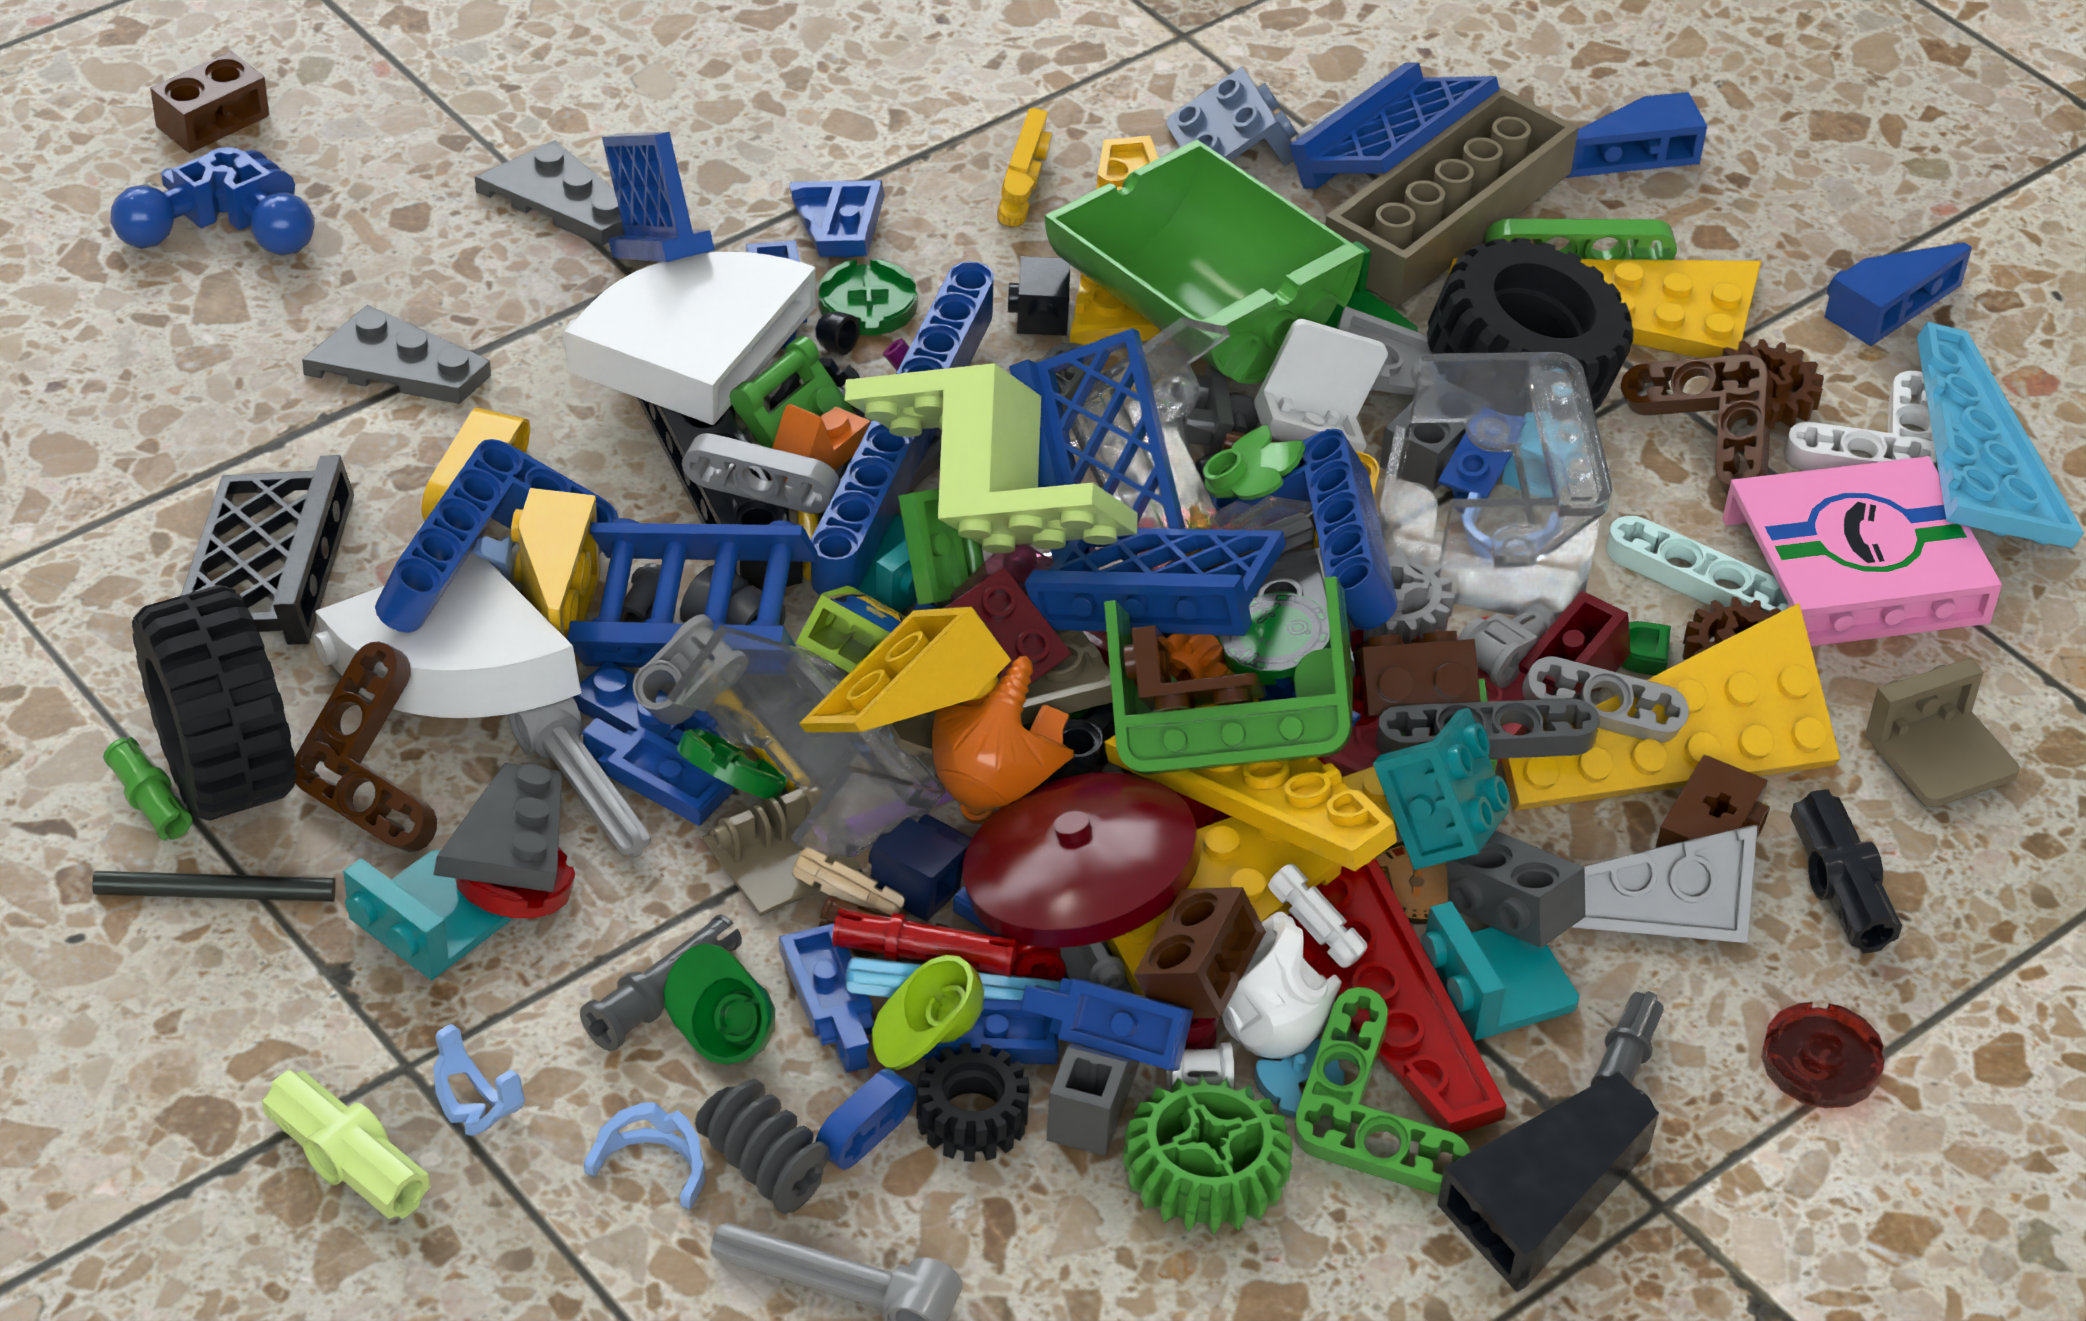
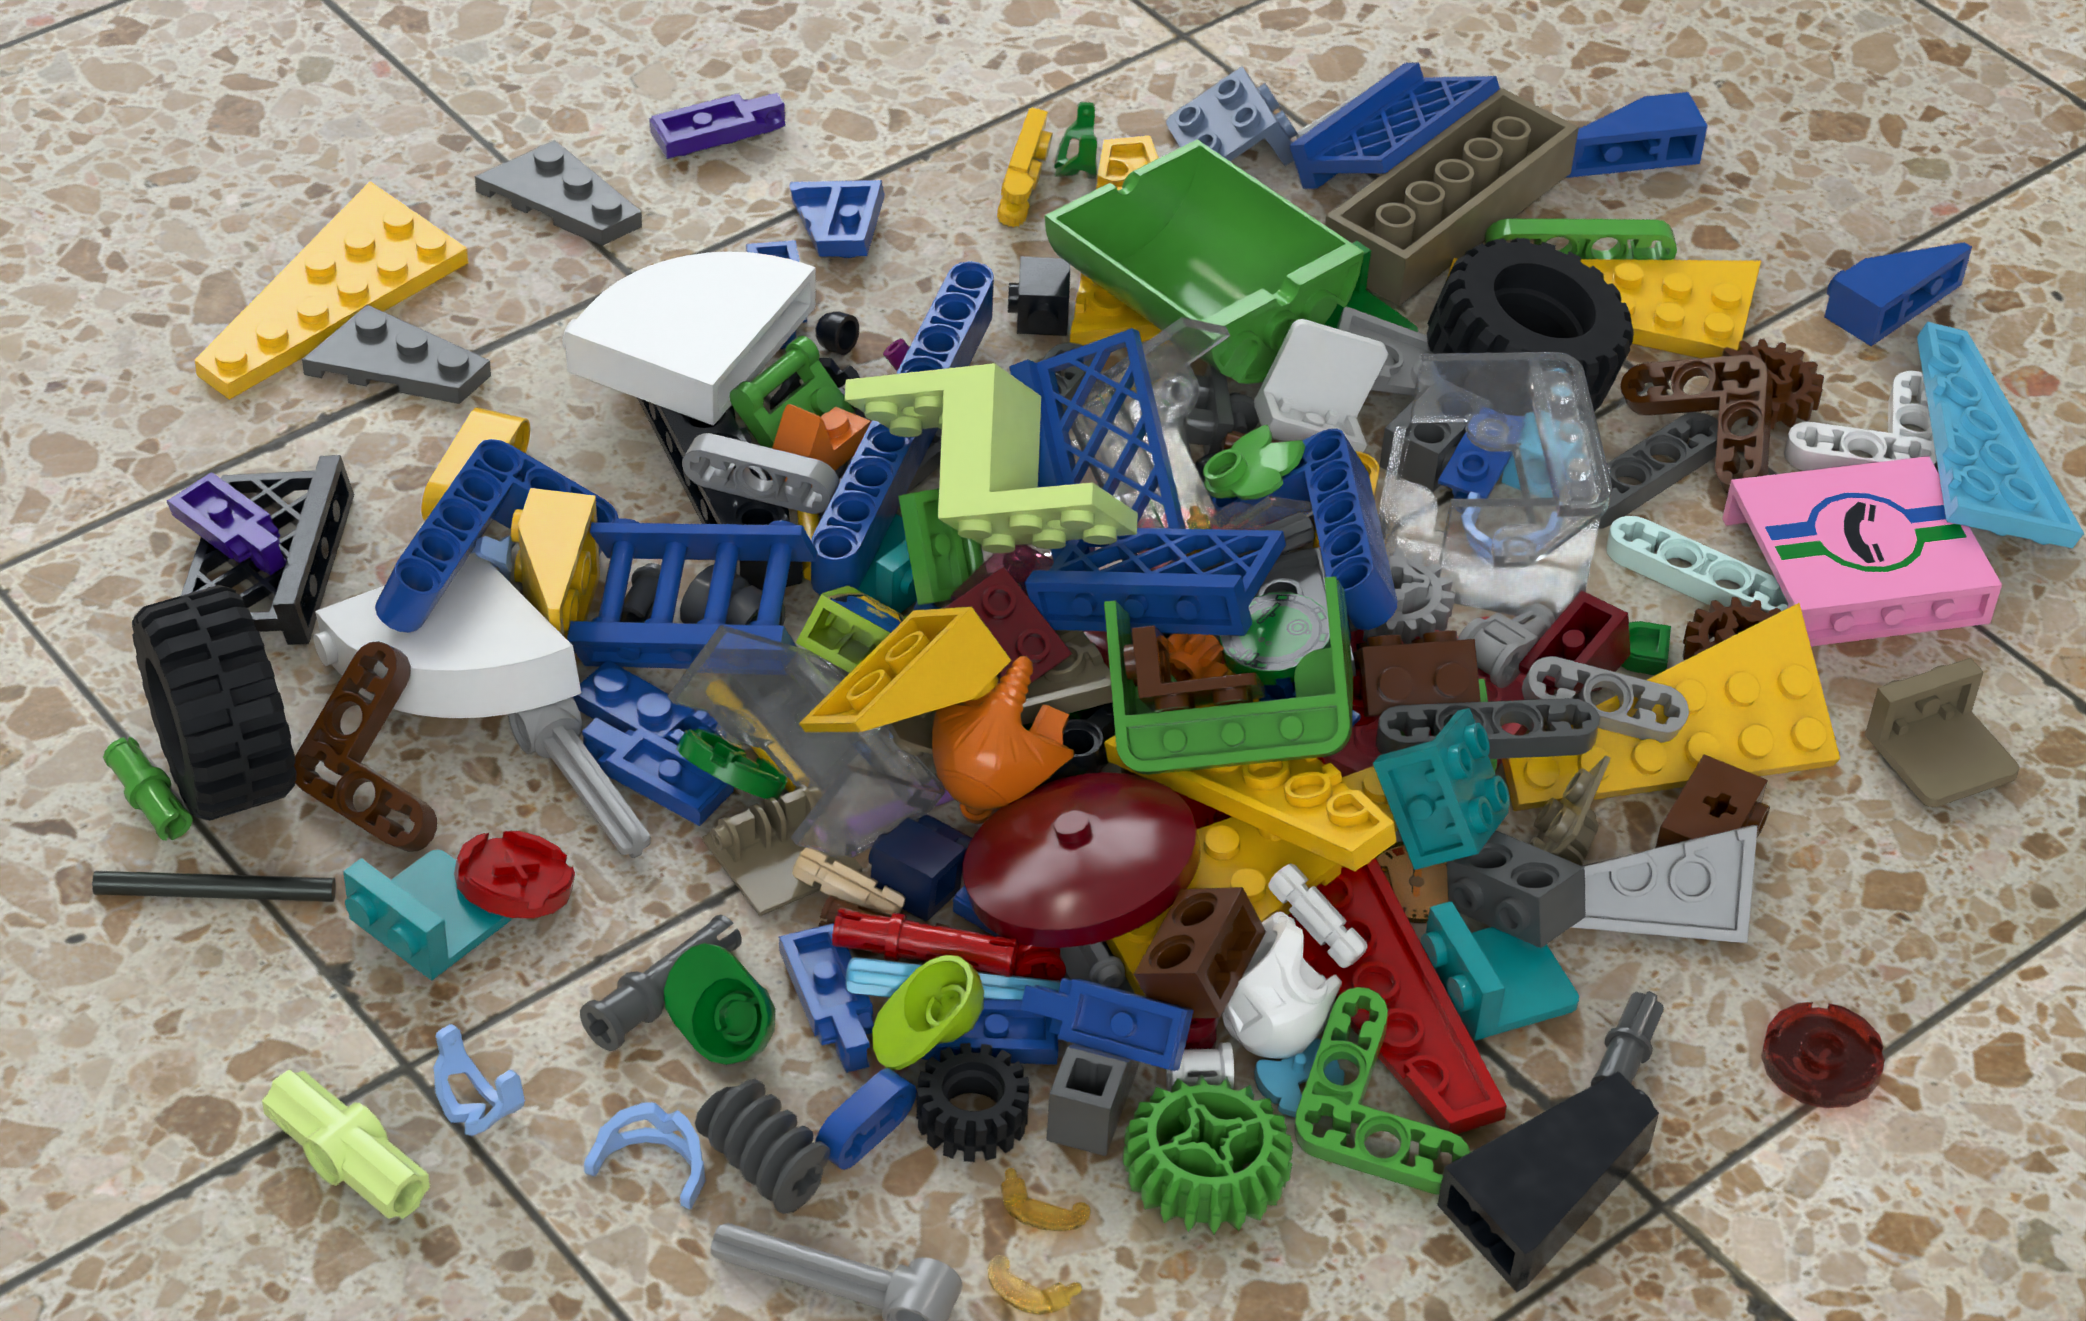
(210, 101): reddish brown brick -> none
(223, 180): blue piece -> none
(229, 522): none -> dark purple hinge
(365, 256): none -> yellow wing
(509, 831): dark grey wing -> none
(651, 200): blue fence -> none
(669, 667): light grey piece -> none
(716, 123): none -> dark purple hinge
(876, 294): green tile -> none
(1026, 1296): none -> clear yellow piece
(1038, 1213): none -> clear yellow piece
(1083, 131): none -> green helmet
(1570, 824): none -> dark tan hinge
(1658, 475): none -> dark grey beam
(1845, 871): black piece -> none

